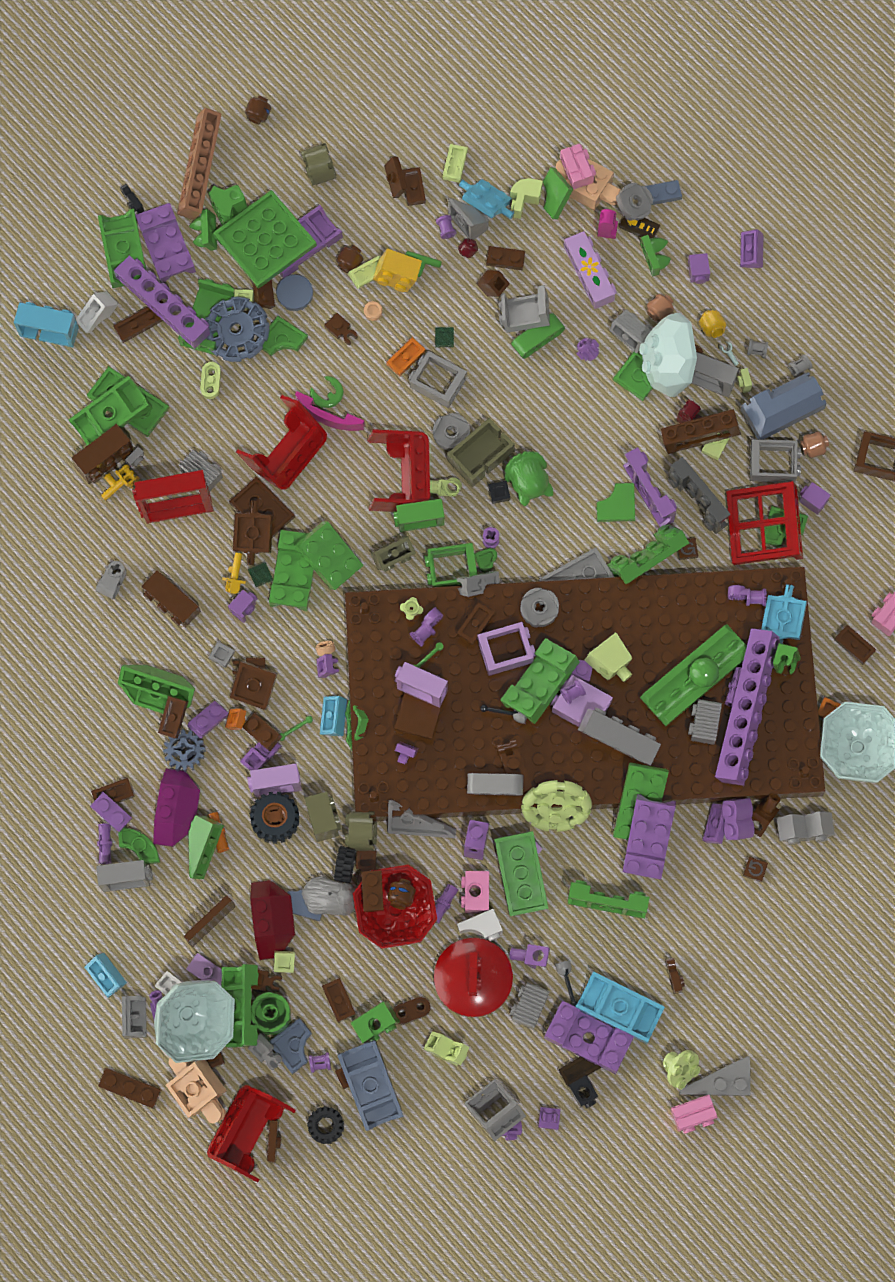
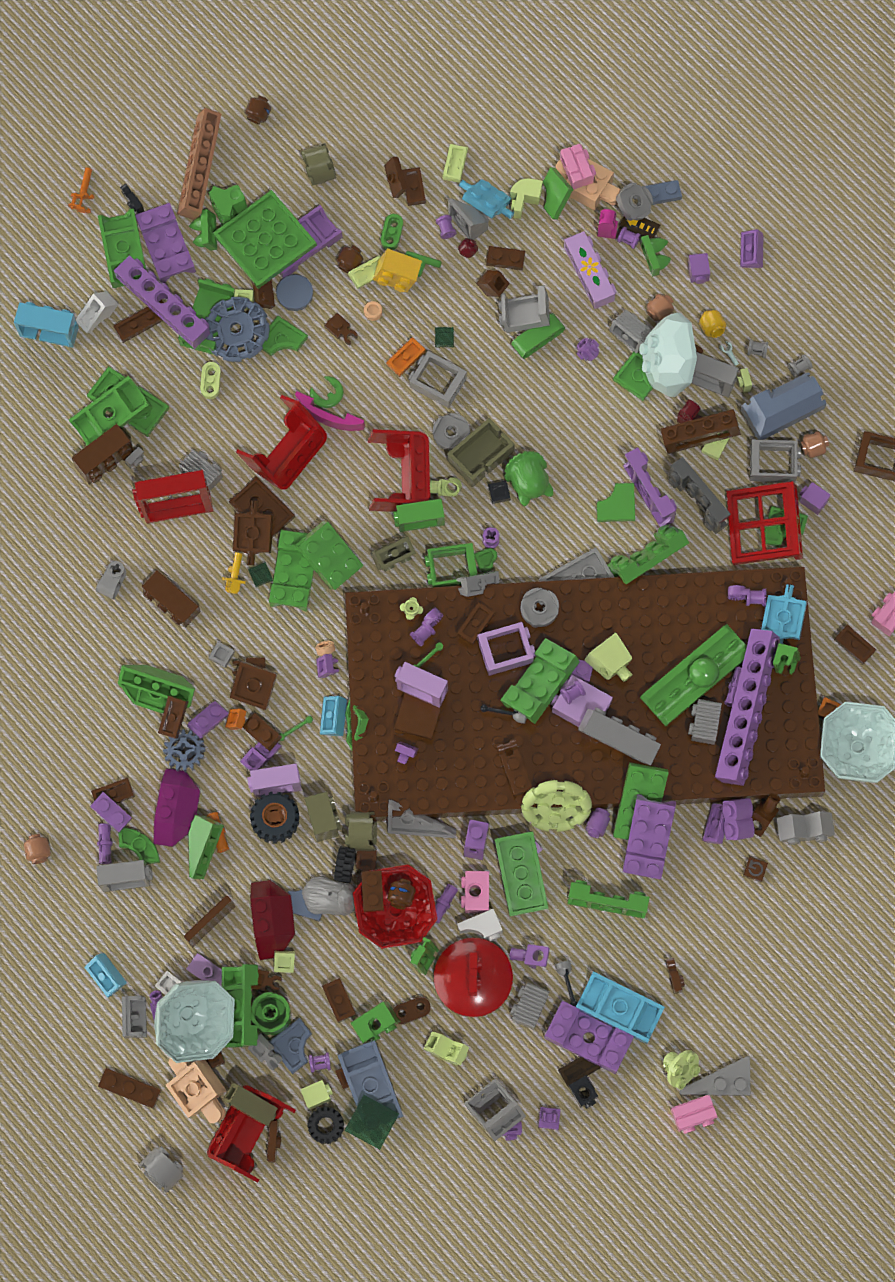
(37, 849): none -> nougat head
(83, 193): none -> orange piece
(116, 485): yellow arm -> none
(161, 1169): none -> light grey brick
(243, 605): medium lavender brick -> none
(250, 1104): none -> olive brick
(316, 1094): none -> yellowish green brick
(371, 1121): none -> clear green plate
(390, 232): none -> bright green plate
(423, 956): none -> bright green plate
(495, 784): light grey beam -> none
(598, 823): none -> medium lavender brick
(629, 237): none -> medium lavender bush
(689, 551): reddish brown tile -> none

